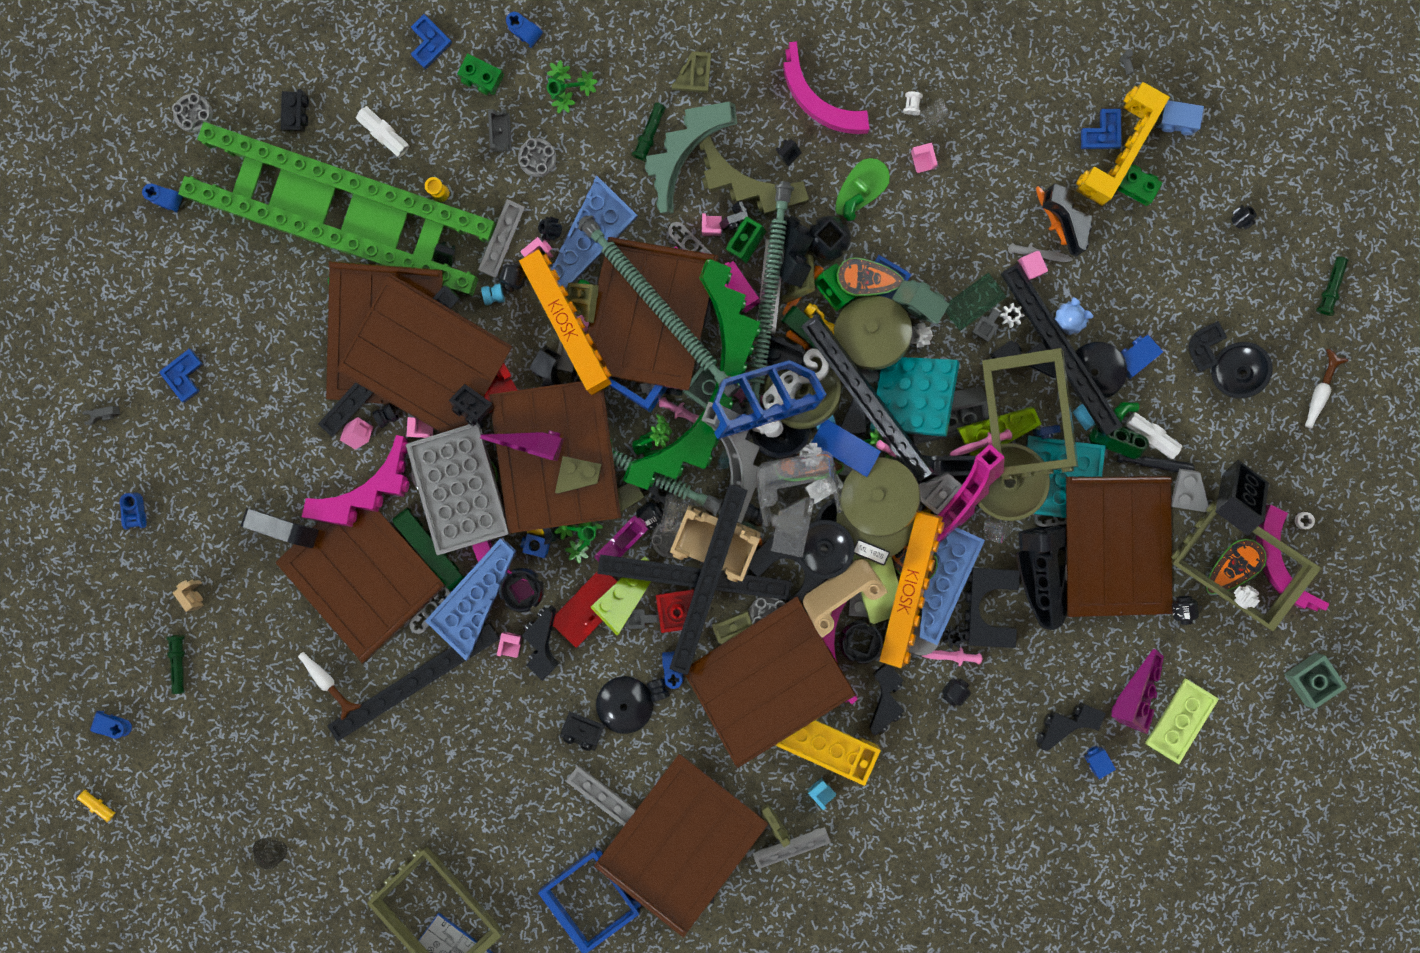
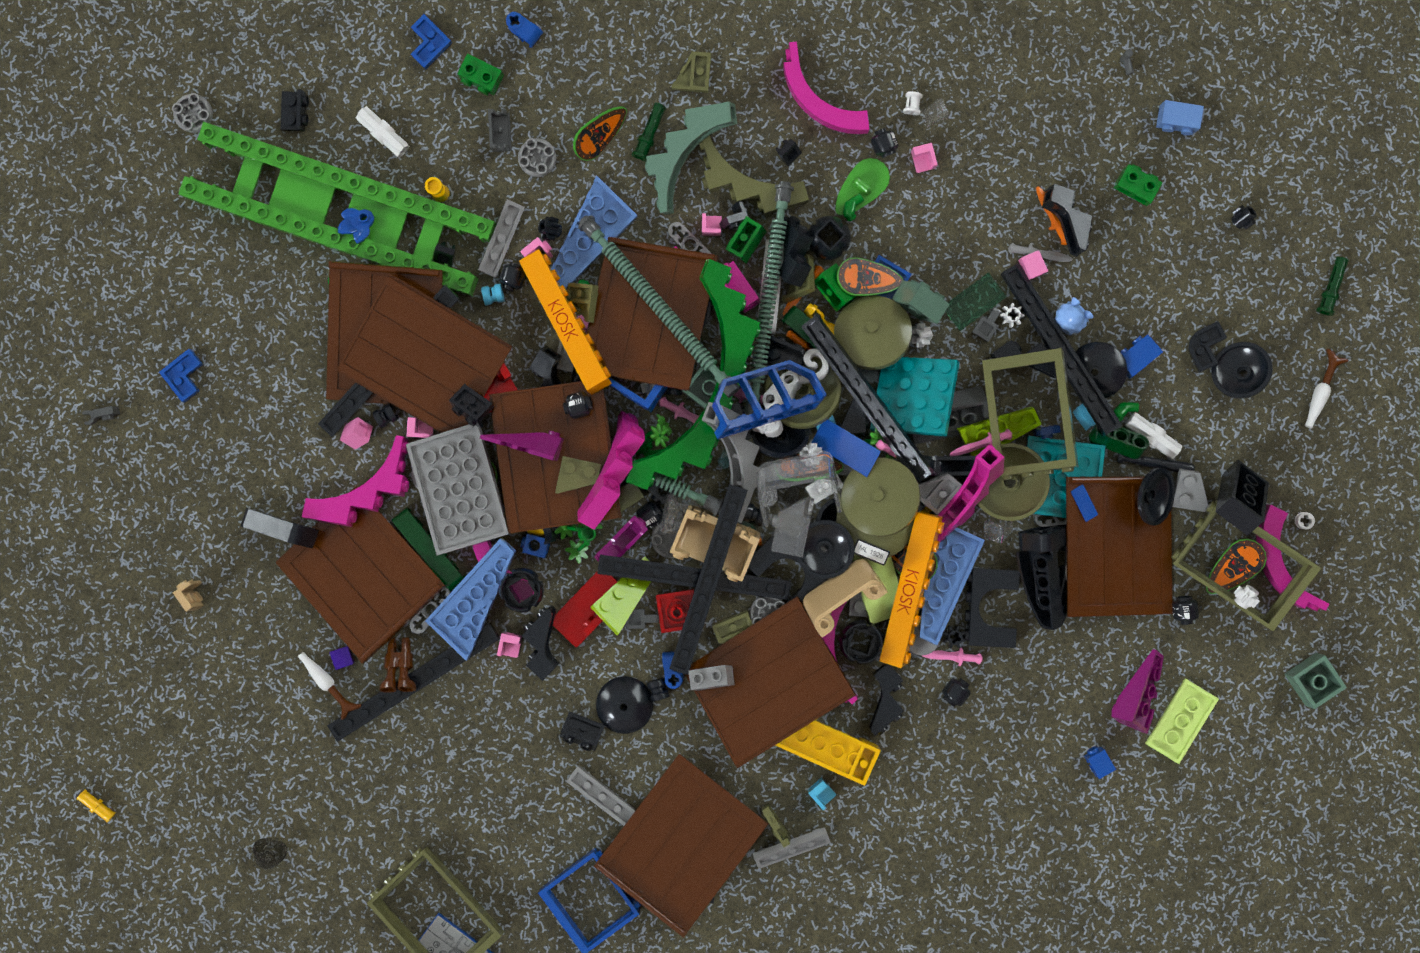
(108, 725): blue piece -> none
(133, 512): blue piece -> none
(164, 197): blue piece -> none
(176, 661): dark green pin -> none
(342, 657): none -> dark purple tile
(354, 225): none -> blue plate
(398, 660): none -> reddish brown piece
(556, 85): bright green plant -> none
(578, 405): none -> black head
(598, 133): none -> shield
(617, 466): none -> dark pink arch
(711, 677): none -> light grey brick
(884, 142): none -> black head
(1060, 726): black arch -> none
(1084, 503): none -> blue sticker
(1108, 134): blue plate -> none
(1146, 104): yellow plate -> none
(1156, 496): none -> black dish

